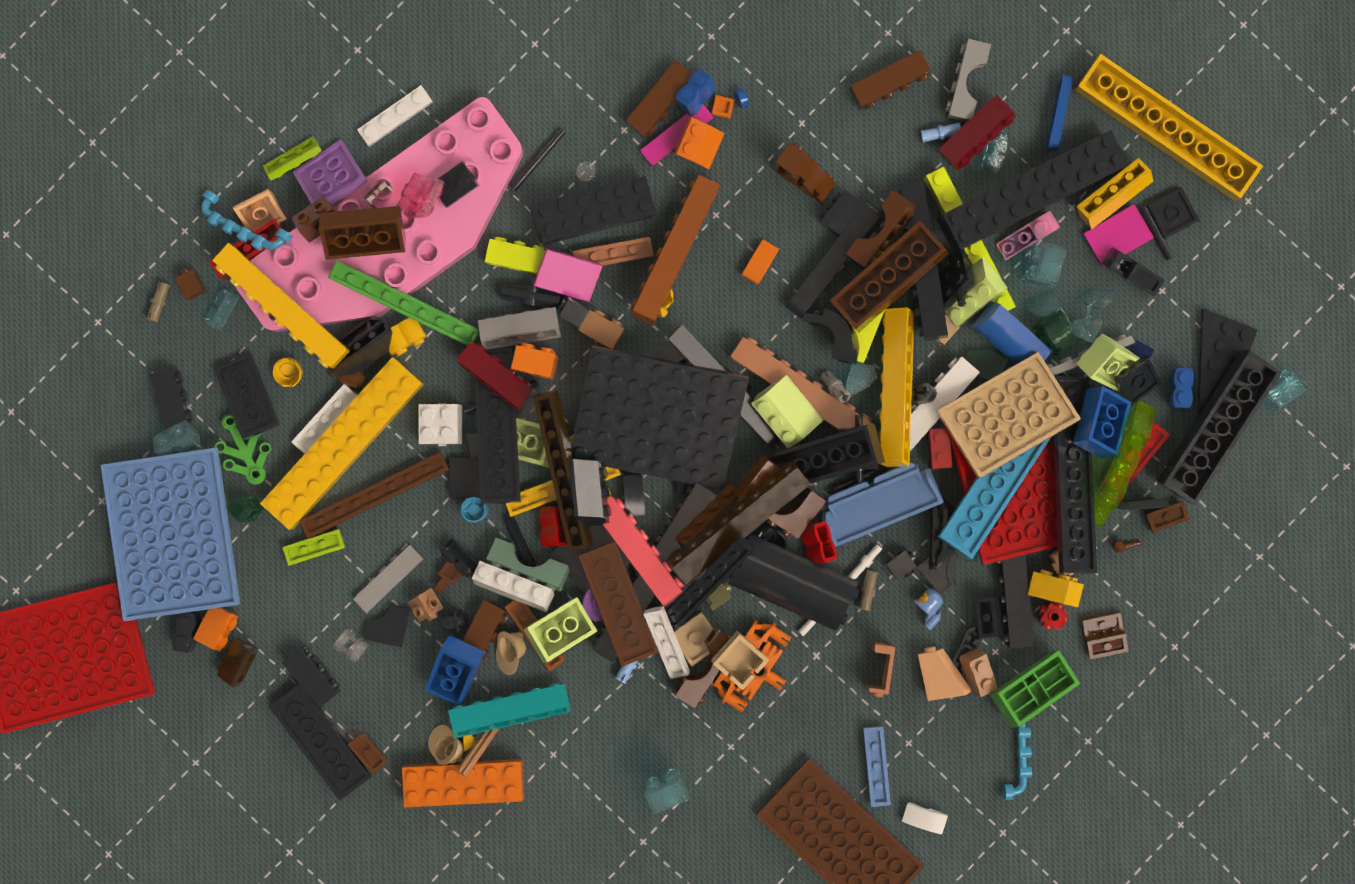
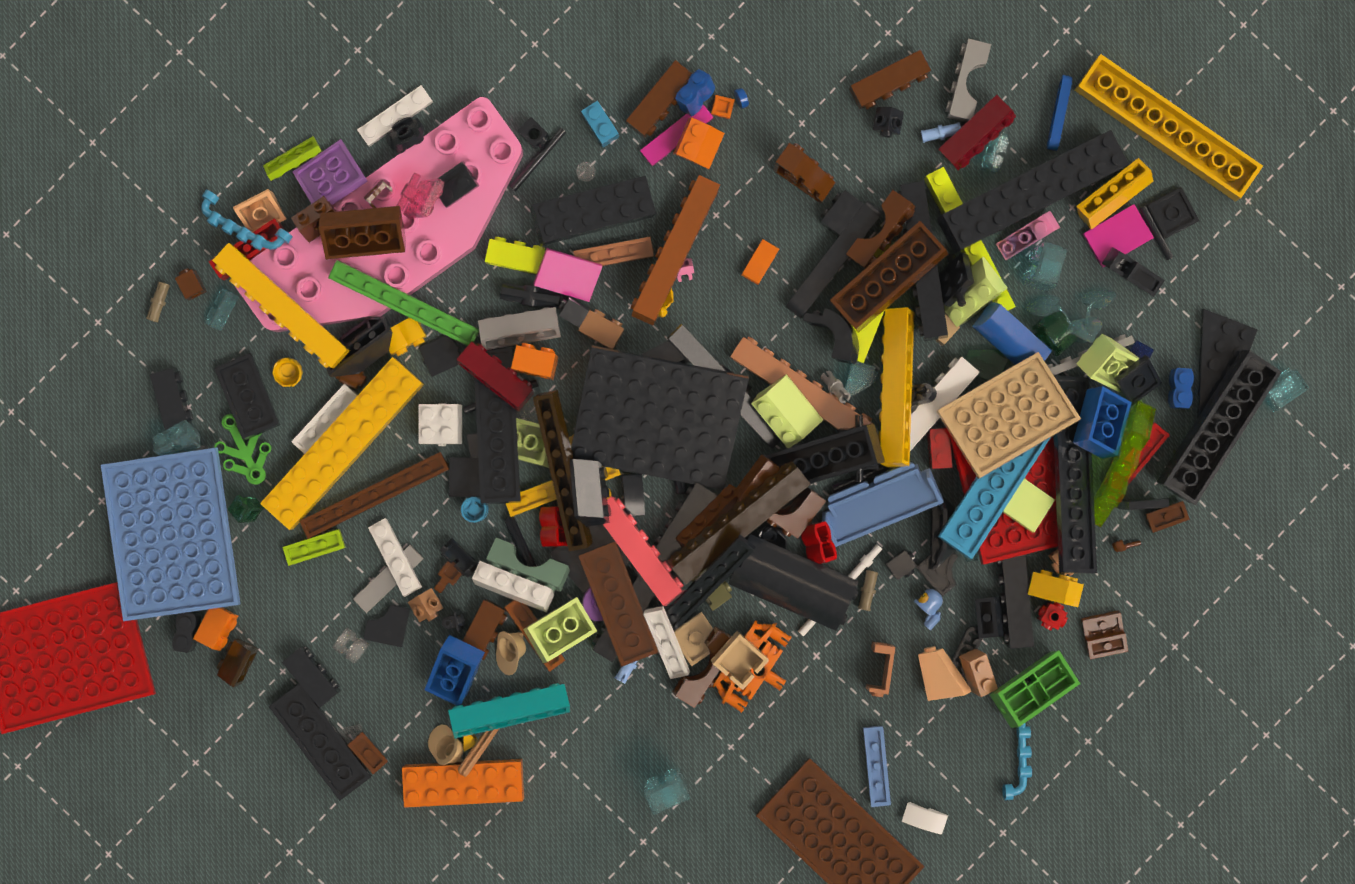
(395, 557): none -> white plate
(405, 134): none -> black plate
(440, 355): none -> black piece
(529, 126): none -> black brick
(600, 124): none -> dark azure brick
(687, 268): none -> bright pink tile
(888, 121): none -> black brick
(1028, 506): none -> yellowish green tile

